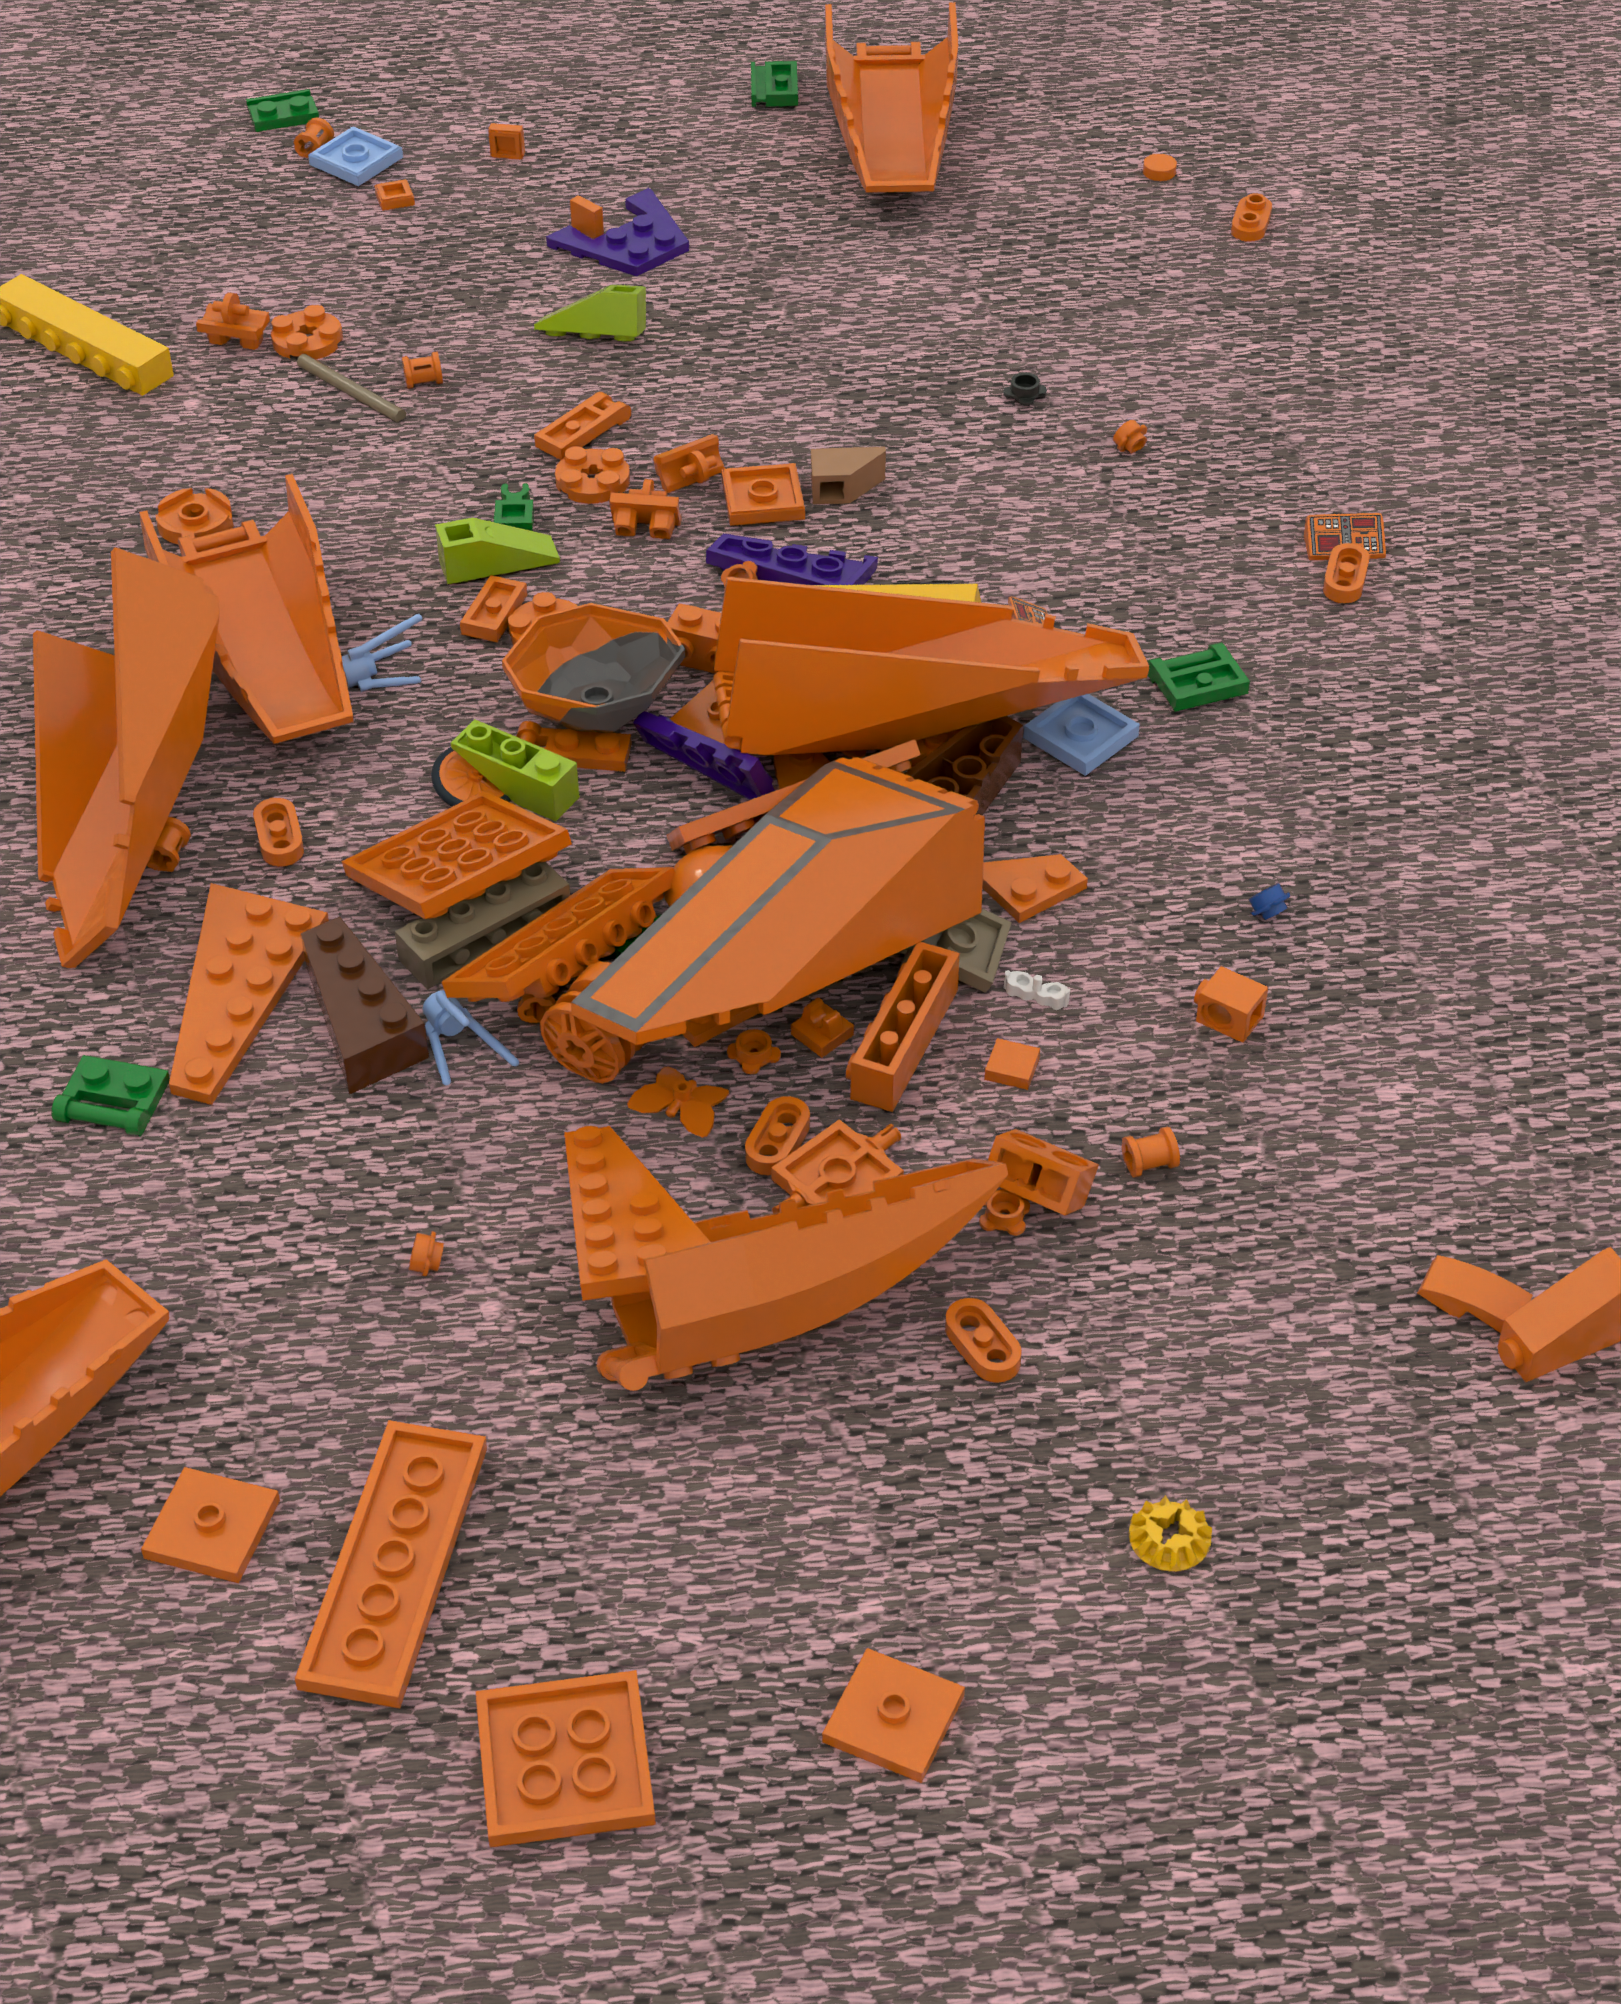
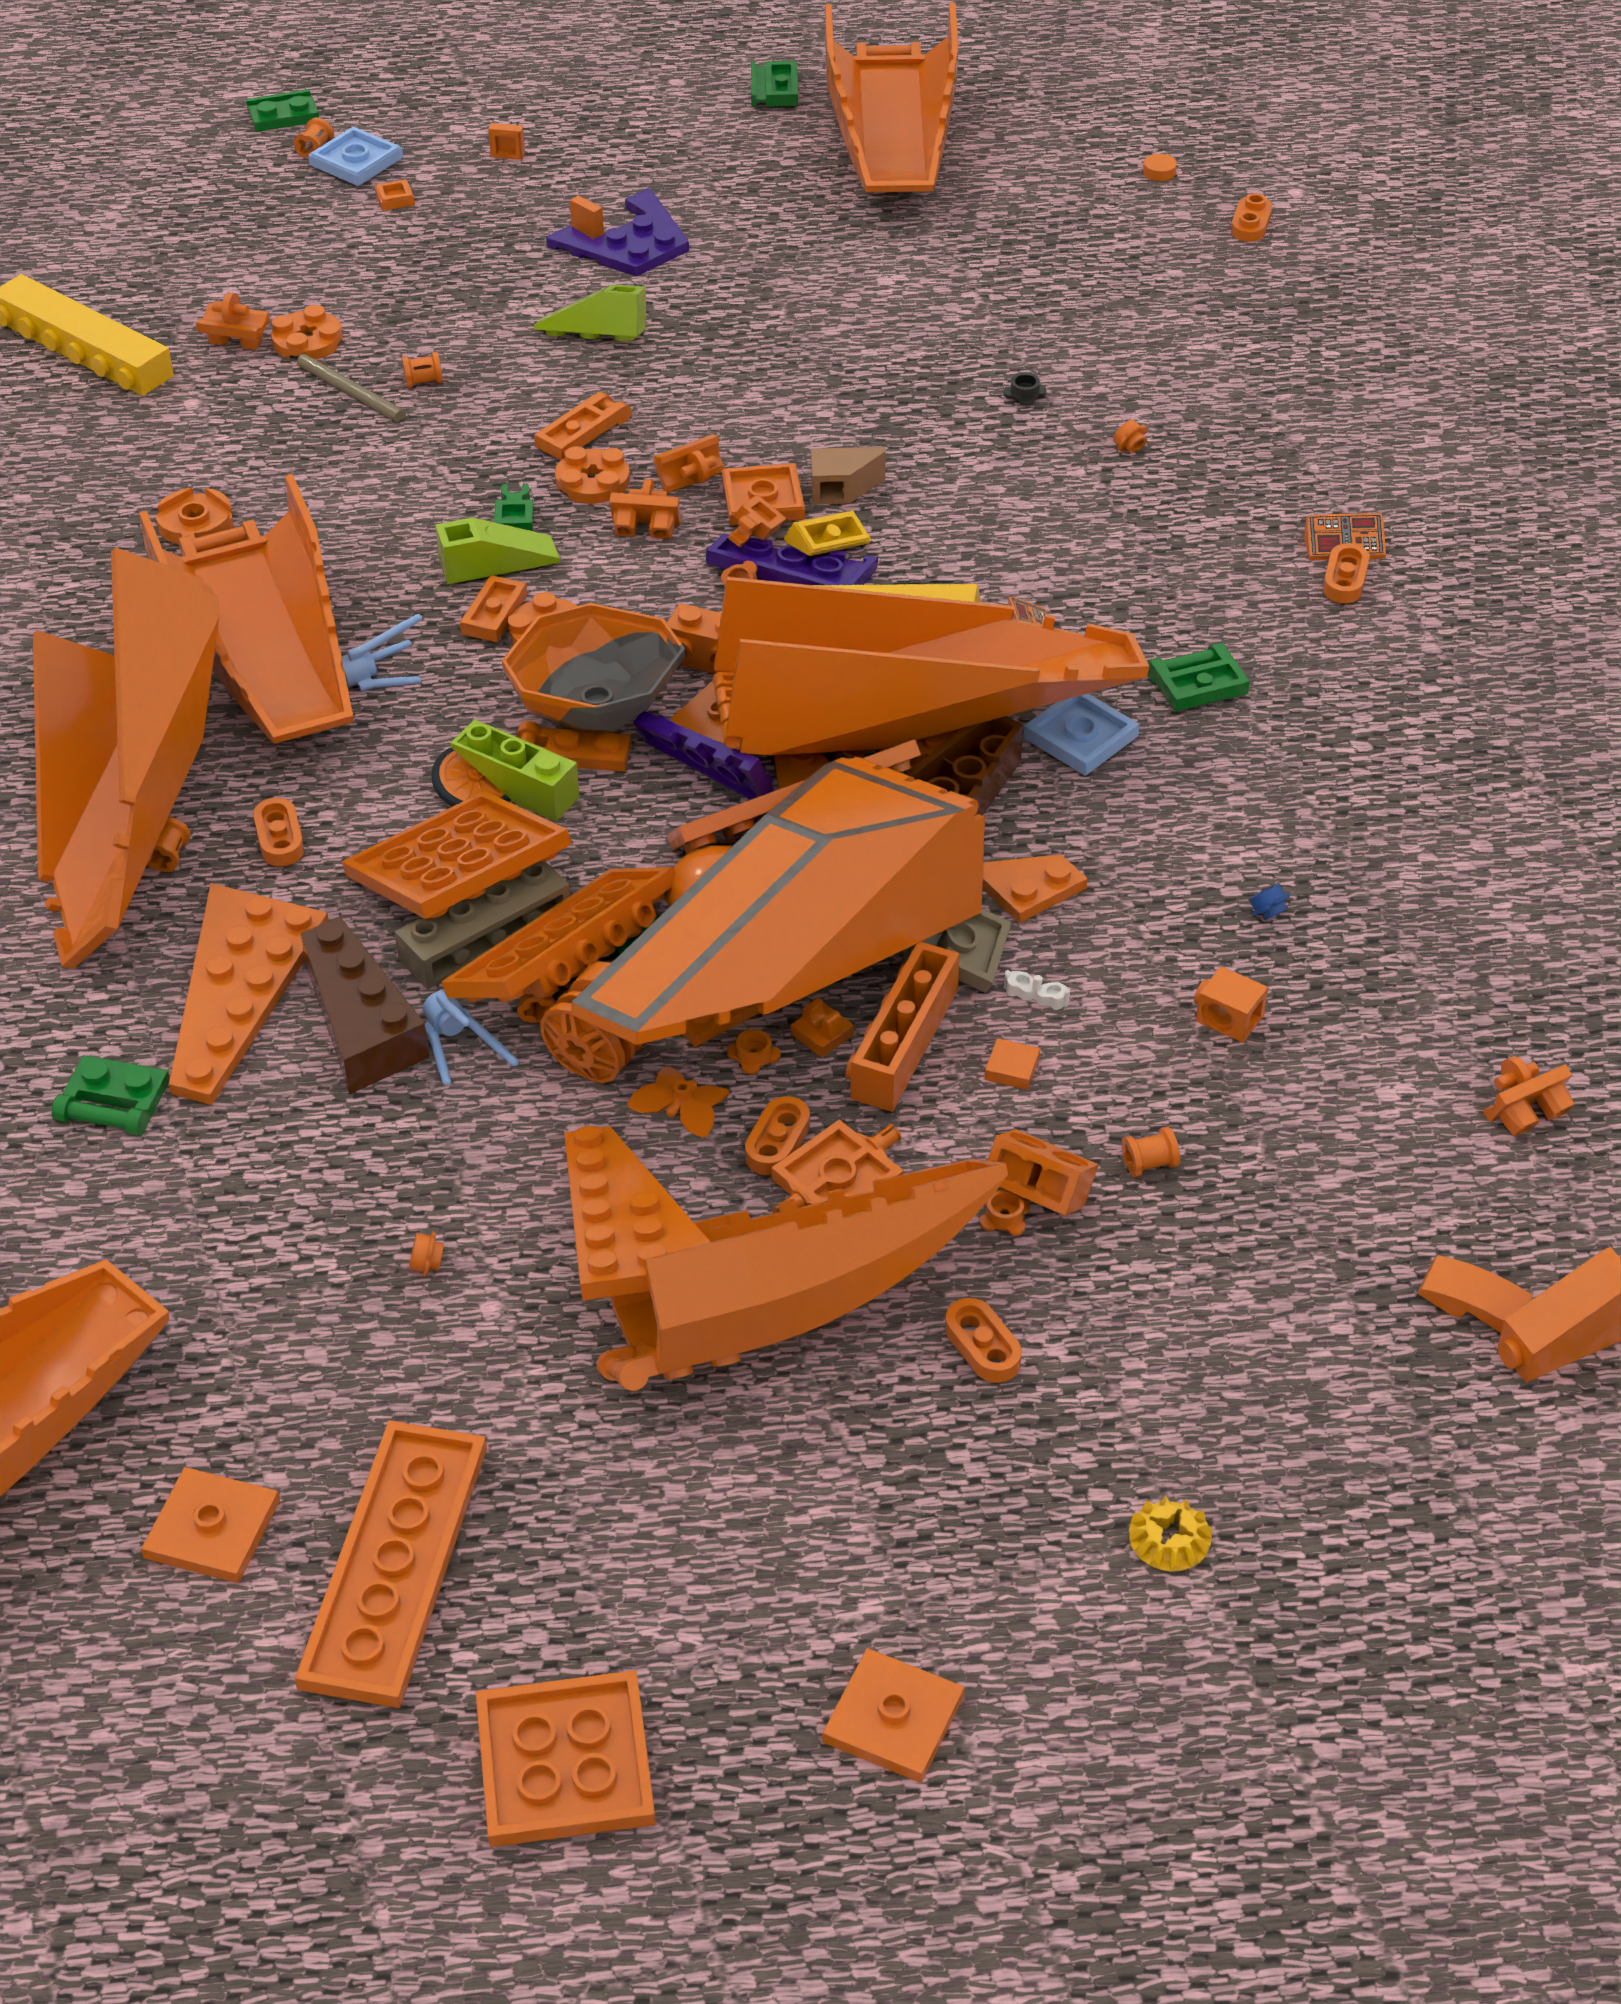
(757, 519): none -> orange plate
(827, 533): none -> yellow slope
(1514, 1103): none -> orange hips

